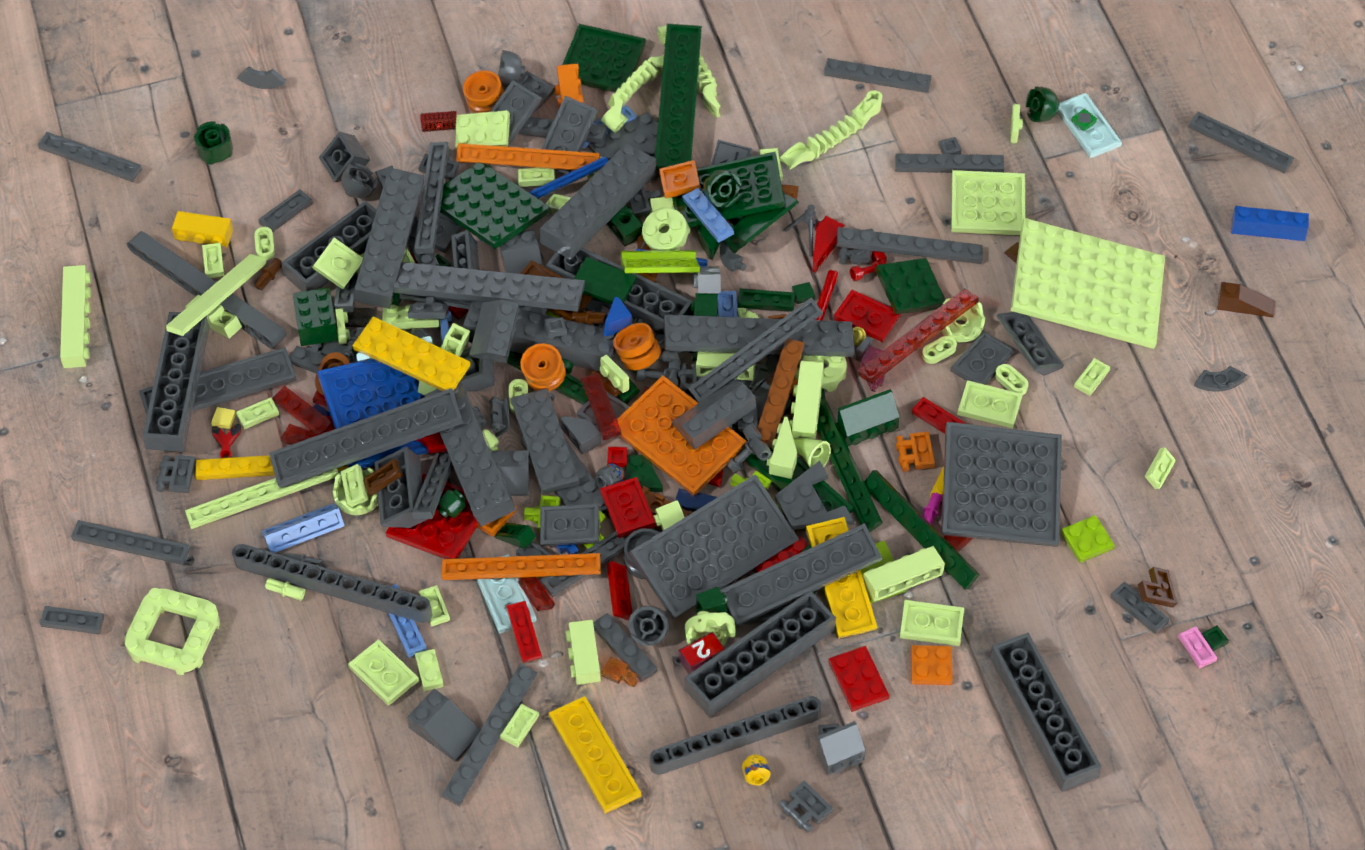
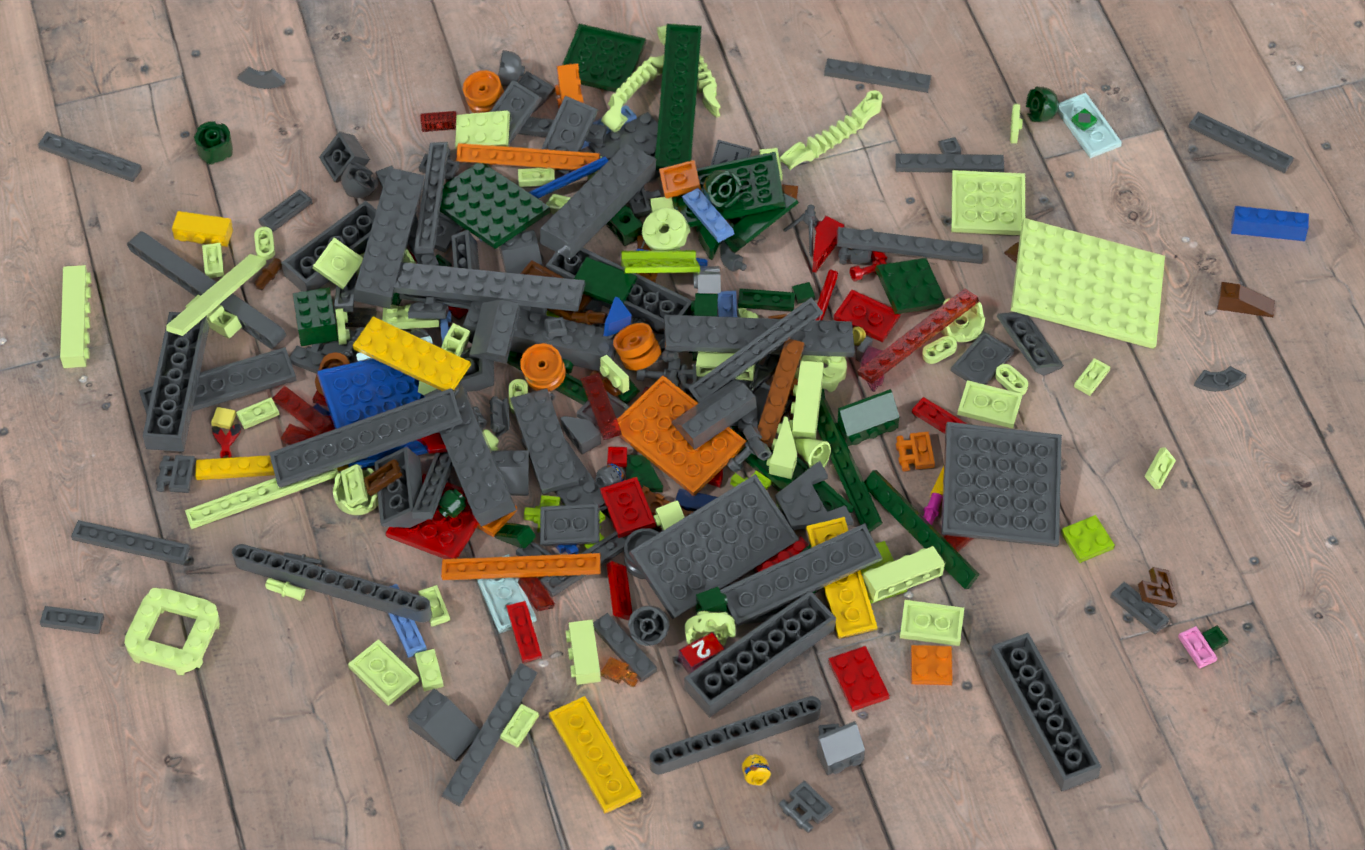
(303, 528): medium blue fence -> none

